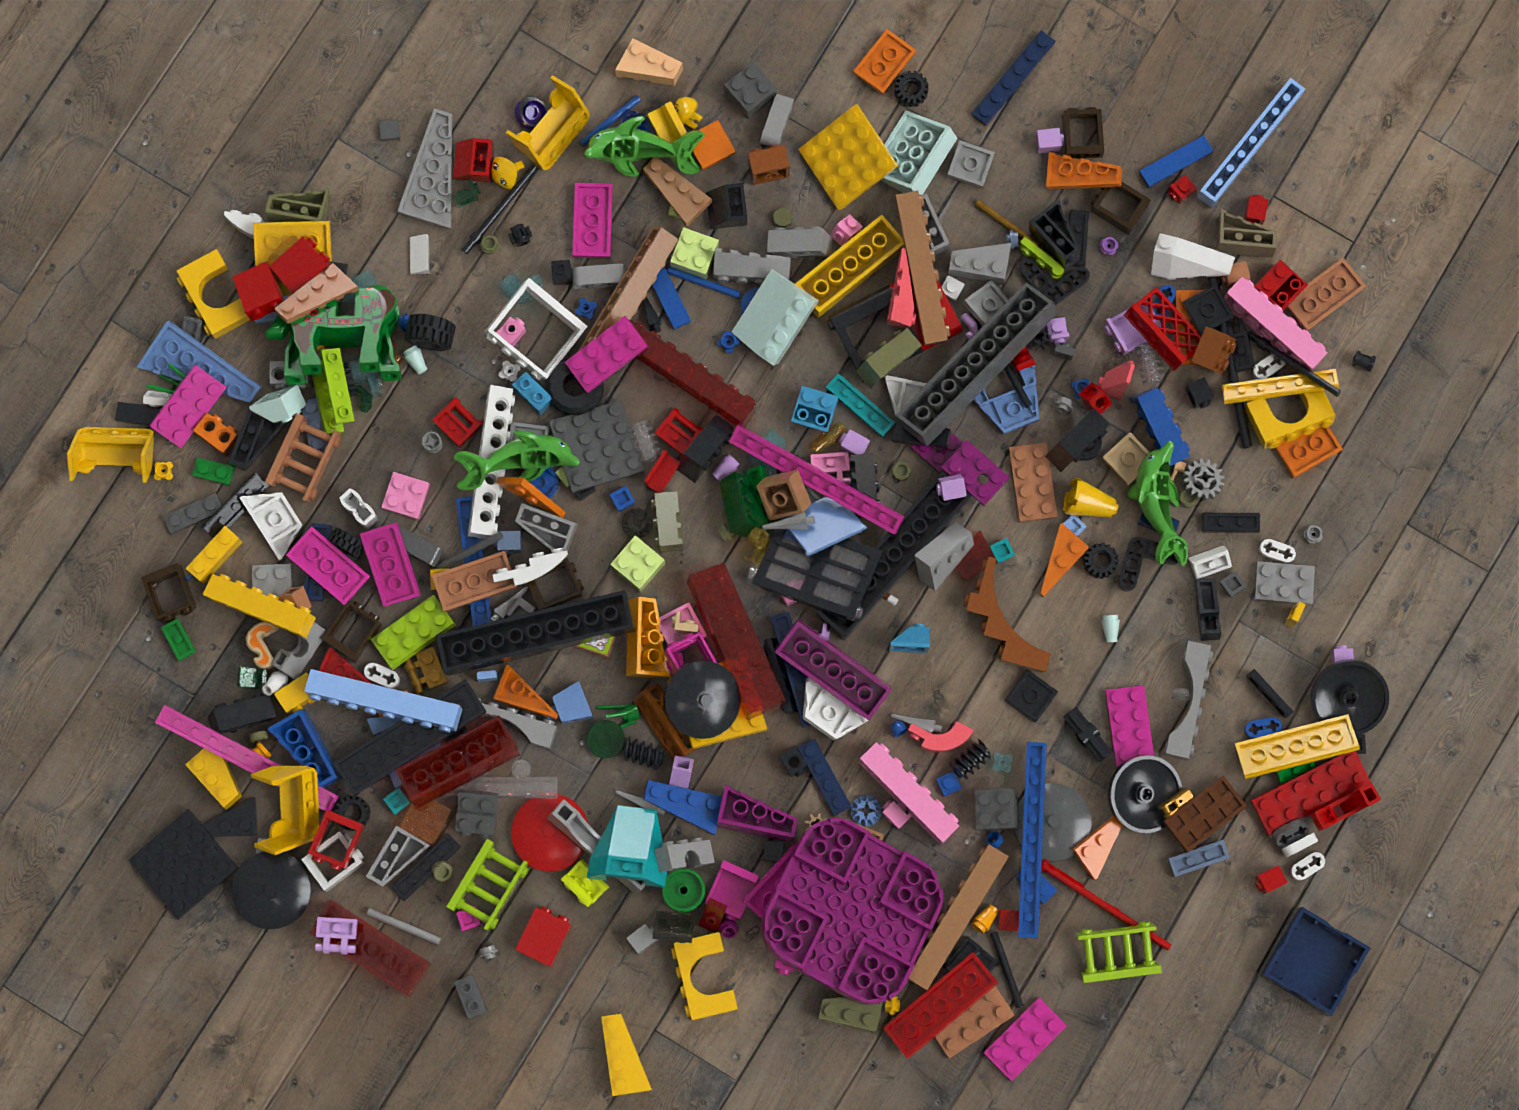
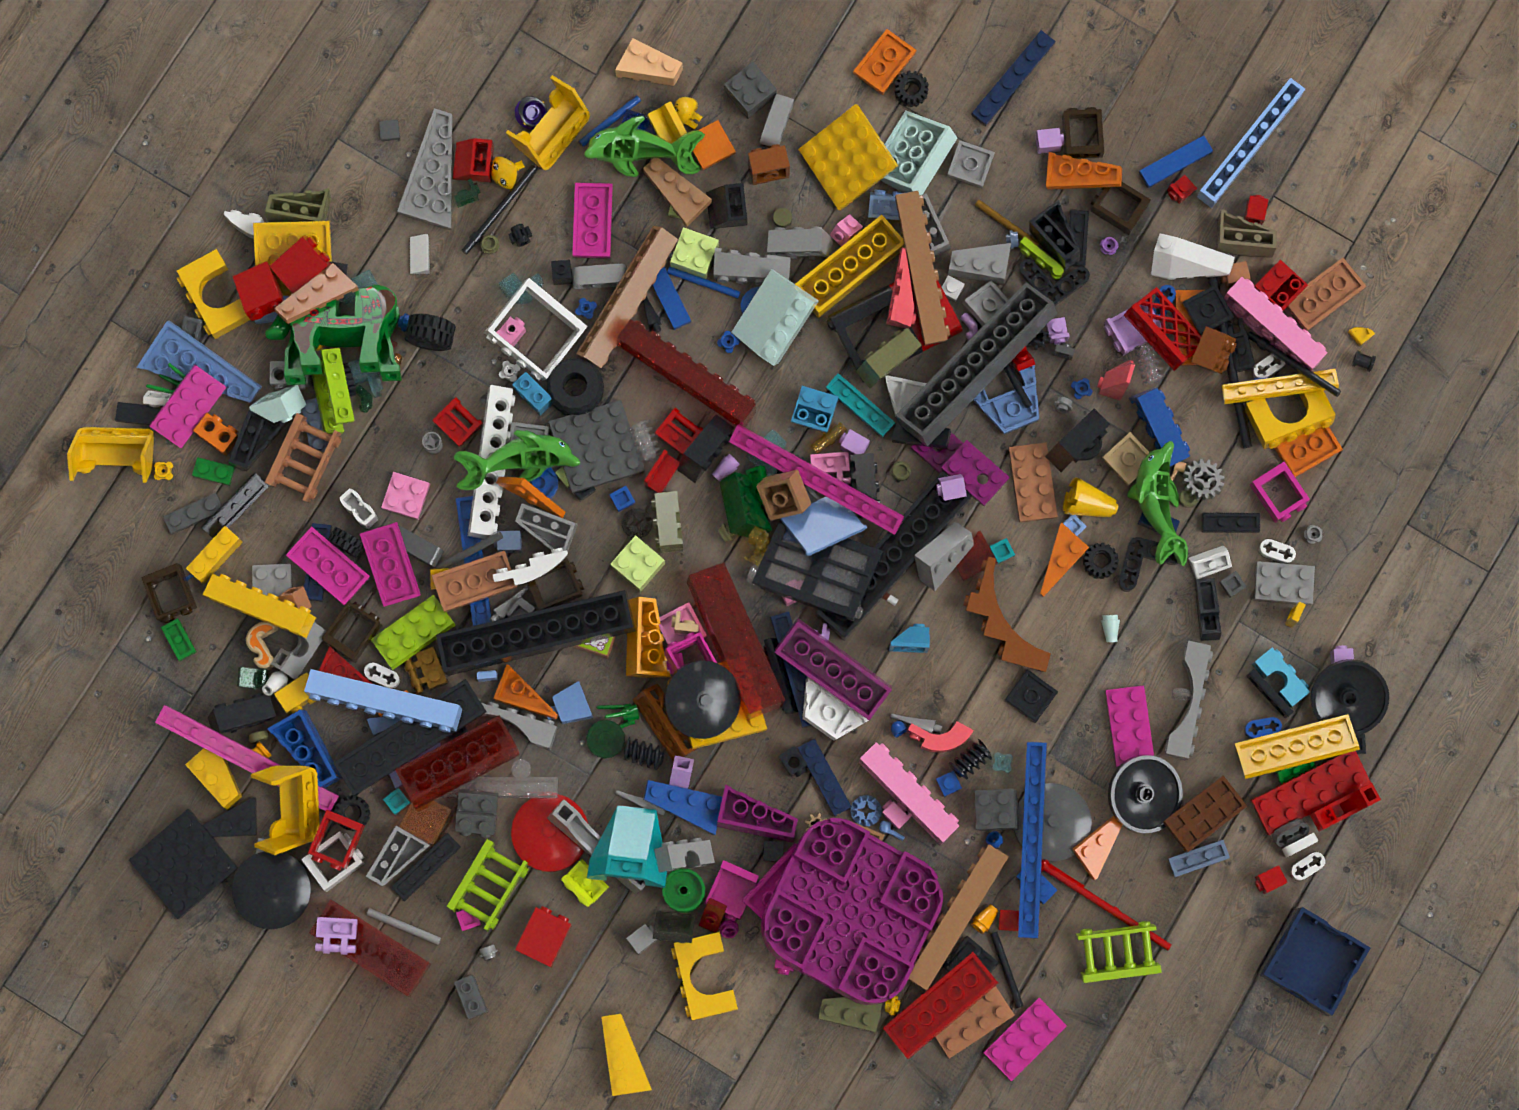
(274, 519): white wing -> none
(415, 359): light aqua cone -> none
(441, 871): olive tile -> none
(606, 354): dark pink plate -> none
(796, 522): light grey piece -> none
(883, 204): none -> light blue bracket
(885, 828): none -> medium blue hand
(1087, 734): black piece -> none
(1095, 397): red brick -> none
(1177, 801): pearl gold bar -> none
(1199, 393): black brick -> none
(1257, 485): none -> dark pink window
(1273, 662): none -> medium azure arch
(1361, 334): none -> yellow tile

